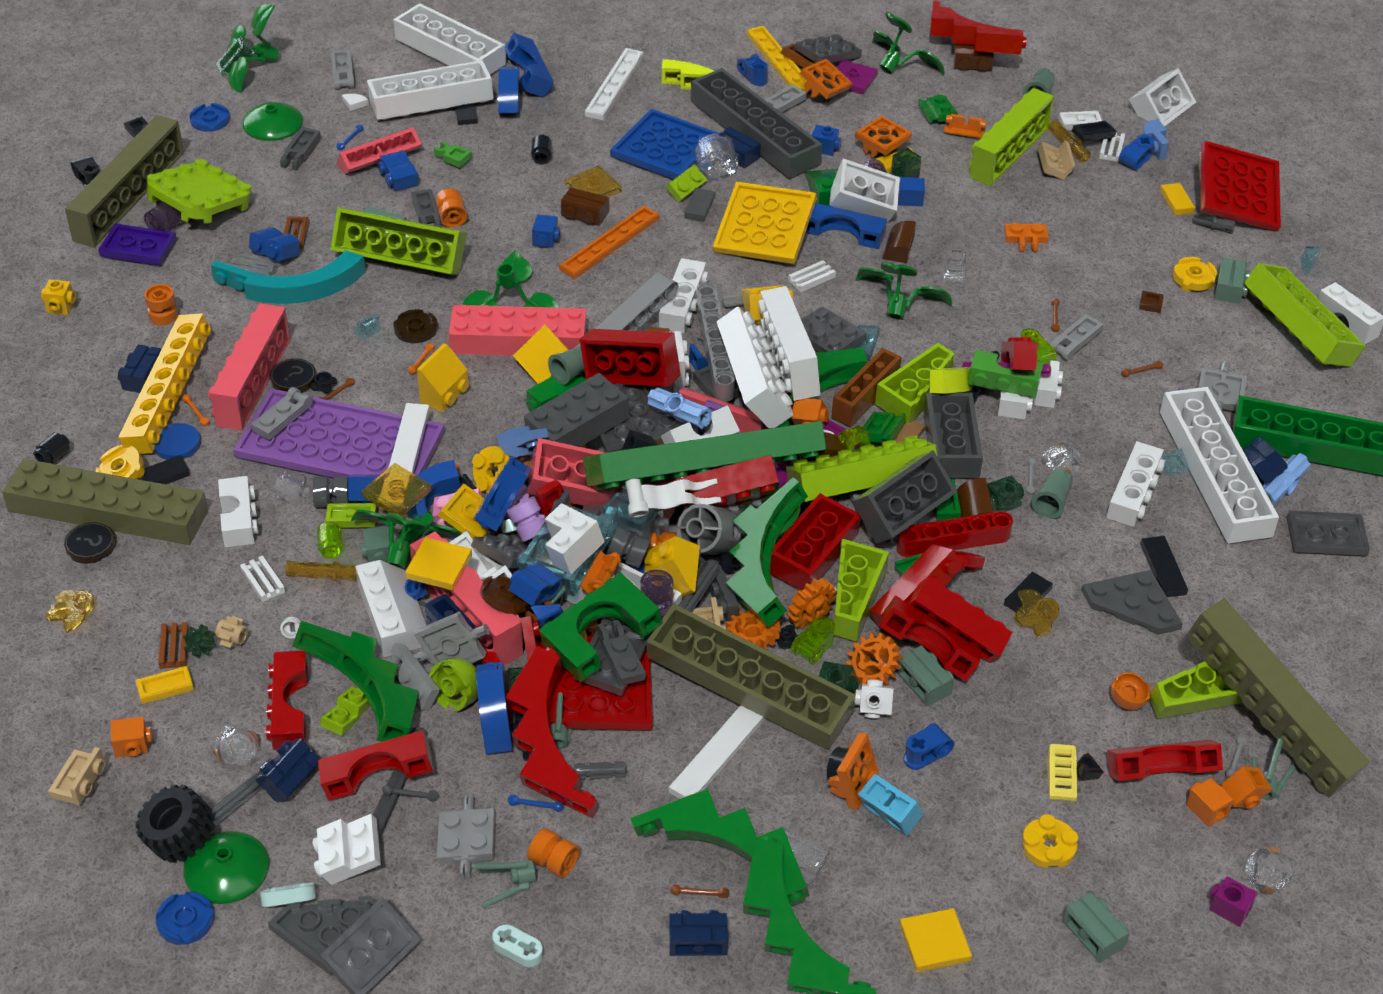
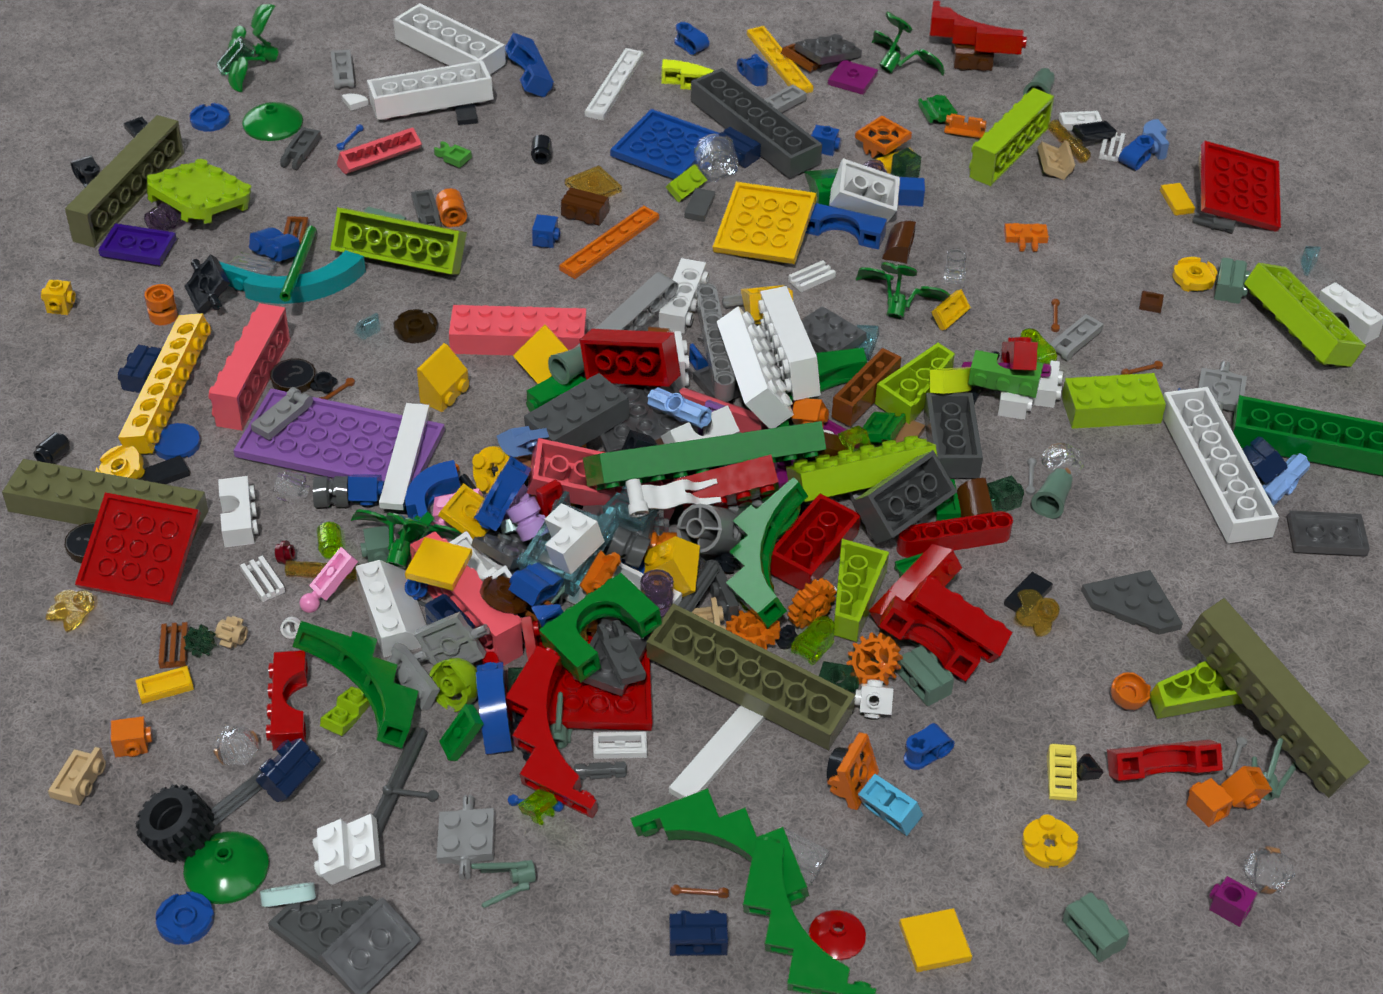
(138, 548): none -> red plate
(204, 421): orange hinge -> none
(206, 284): none -> black plate
(284, 552): none -> dark red plate
(298, 263): none -> green piece
(328, 580): none -> bright pink plate
(343, 513): lime plate -> none
(345, 771): red arch -> none
(396, 490): clear yellow plate -> none
(398, 170): blue brick -> none
(428, 348): orange hinge -> none
(461, 732): none -> green plate
(508, 90): blue arch -> none
(510, 274): green plant -> none
(515, 948): light aqua beam -> none
(538, 804): none -> clear neon green tile
(552, 851): orange wheel -> none
(619, 748): none -> white tile
(690, 38): none -> blue piece
(824, 81): orange piece -> none
(837, 944): none -> red dish
(950, 309): none -> yellow plate
(970, 560): red plate -> none
(1113, 400): none -> lime brick
(1135, 484): white brick -> none
(1163, 98): white slope -> none
(1164, 566): black tile -> none
(1174, 462): clear light blue slope -> none

